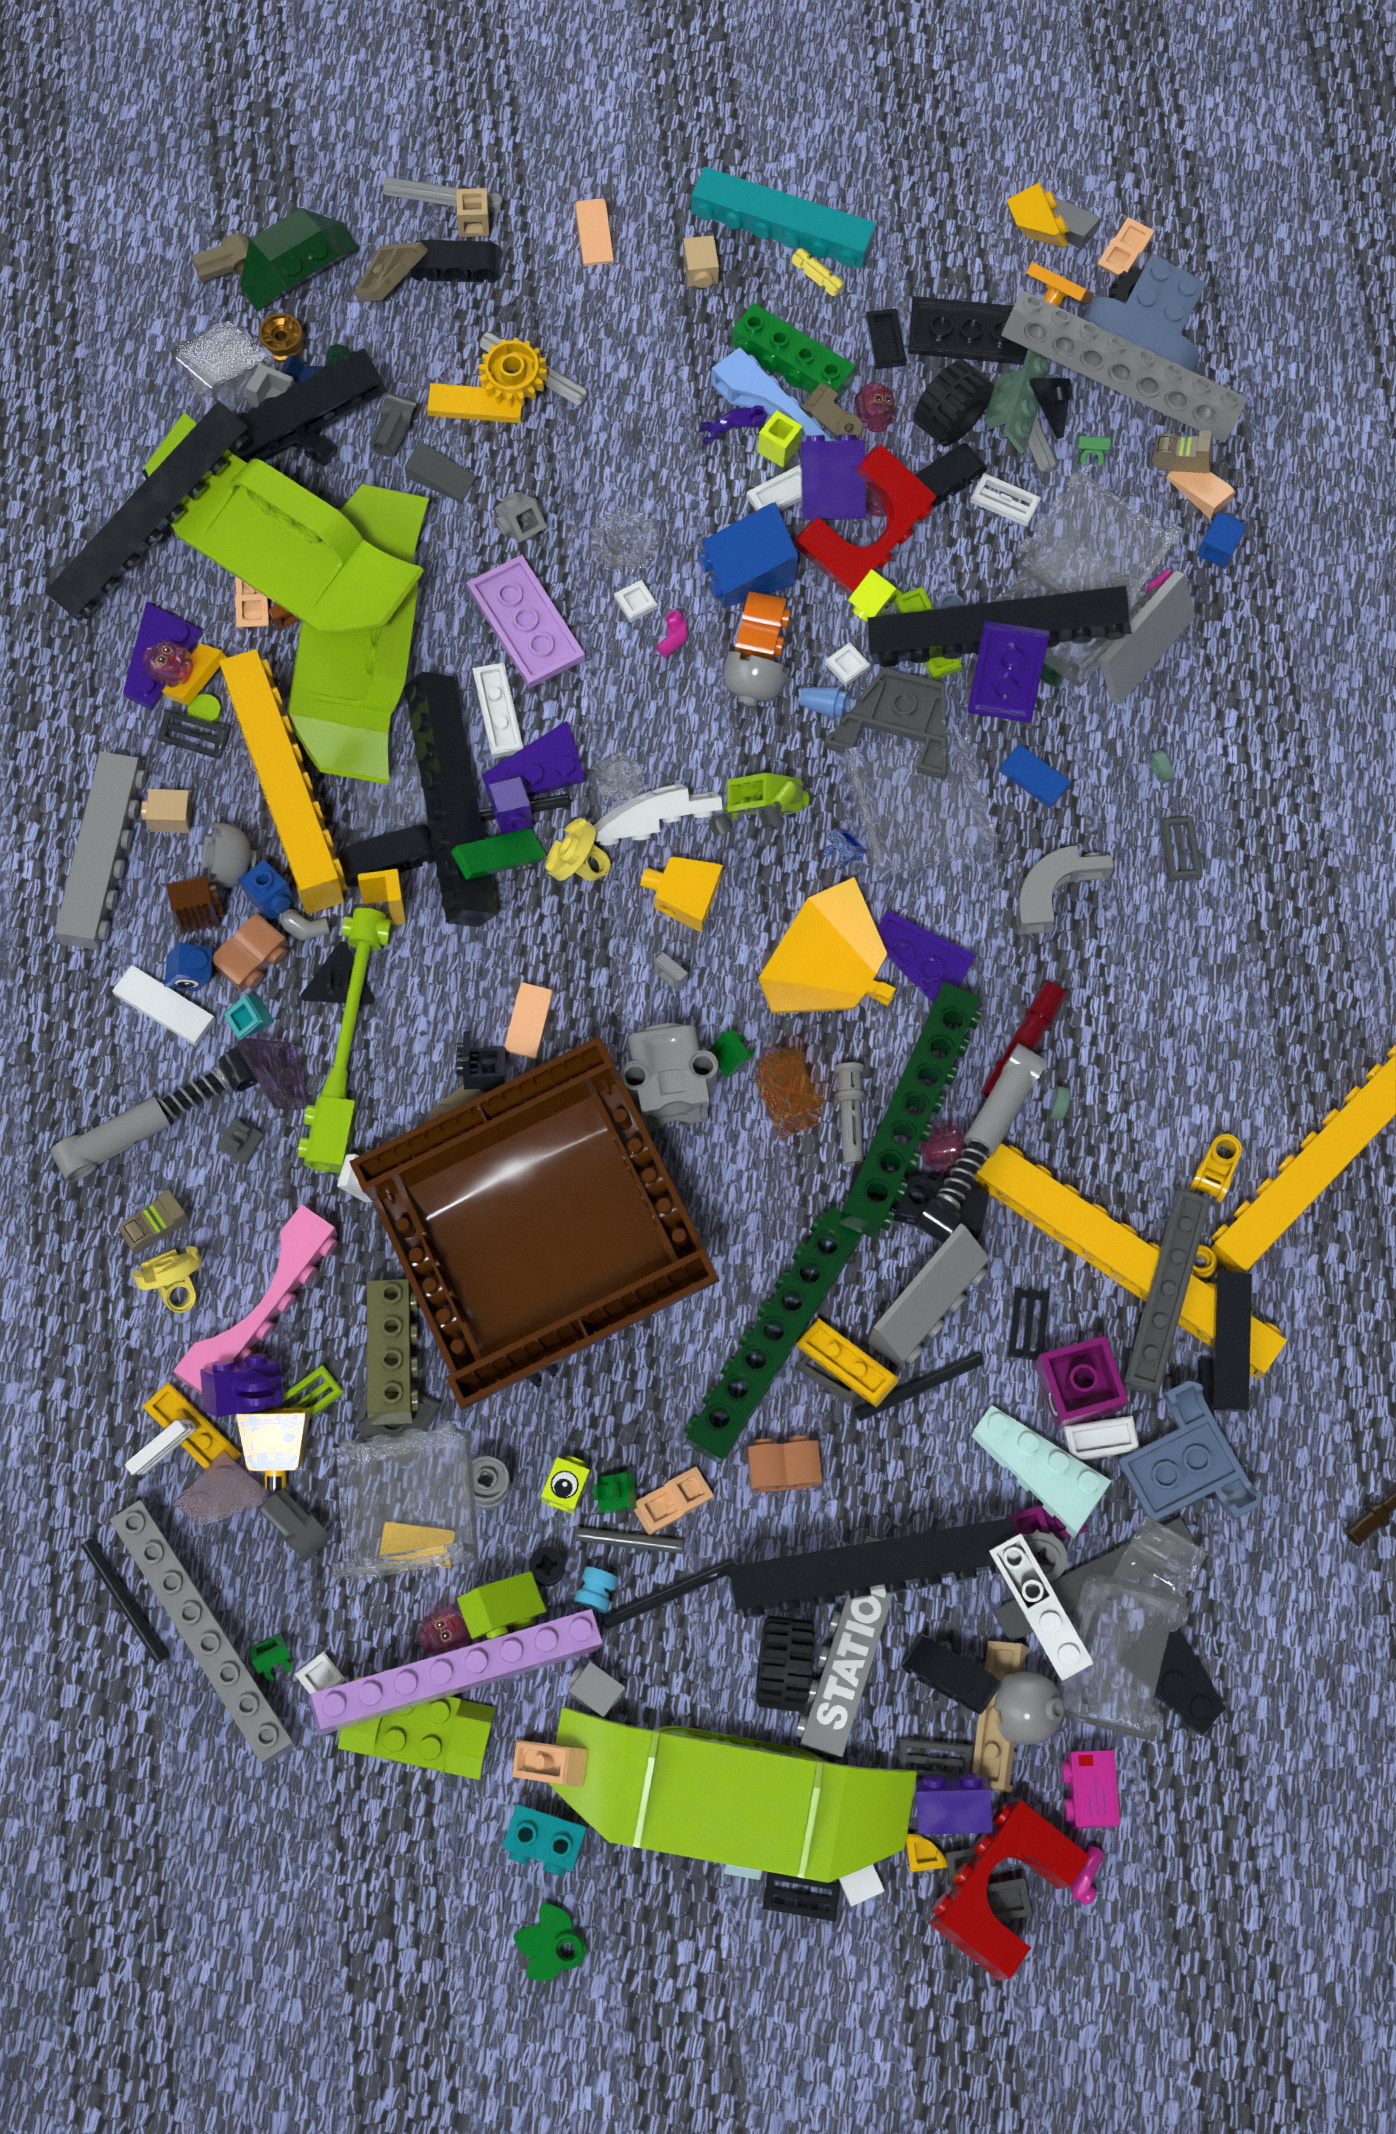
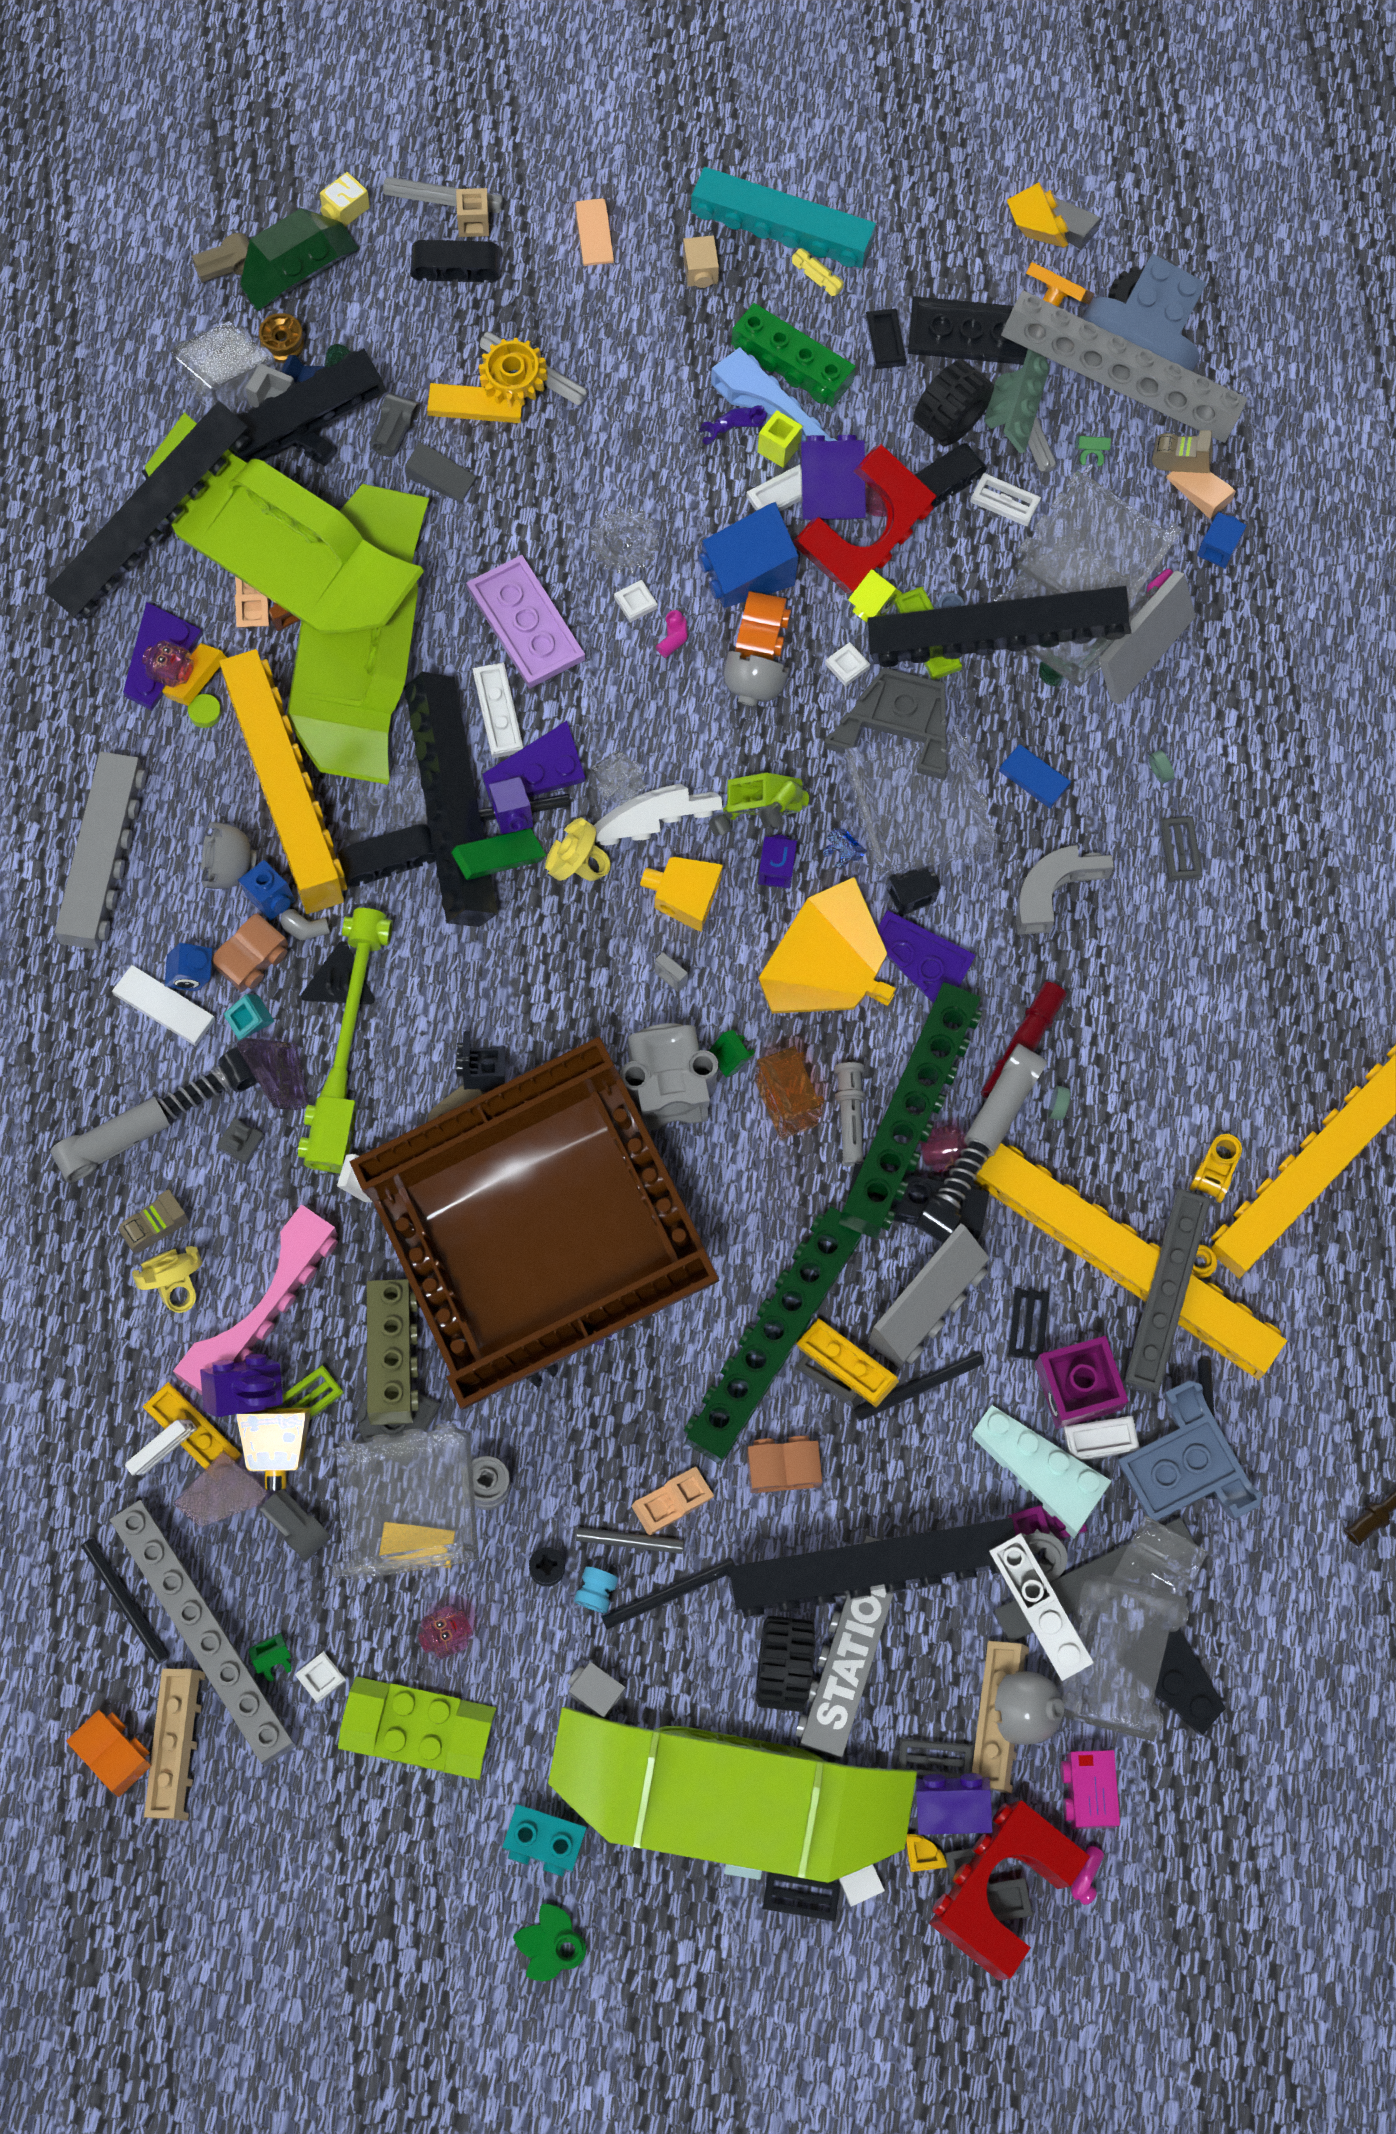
(109, 1751): none -> orange brick
(167, 810): tan brick -> none
(173, 1744): none -> tan hinge
(195, 904): reddish brown brick -> none
(219, 741): black tile -> none
(344, 199): none -> light yellow brick
(383, 887): yellow panel -> none
(388, 269): dark tan wing -> none
(455, 1672): lavender brick -> none
(501, 1605): lime brick -> none
(520, 516): light grey brick -> none
(528, 1020): light nougat slope -> none
(549, 1763): light nougat slope -> none
(566, 1484): neon yellow brick -> none
(615, 1493): green tile -> none
(777, 861): none -> dark purple brick
(825, 700): medium blue cone -> none
(829, 414): dark tan leg -> none
(875, 407): clear pink head -> none
(913, 890): none -> black brick
(951, 1675): black beam -> none
(1008, 671): dark purple tile -> none
(1053, 398): black piece -> none
(1126, 247): light nougat slope -> none
(1231, 1341): black tile -> none

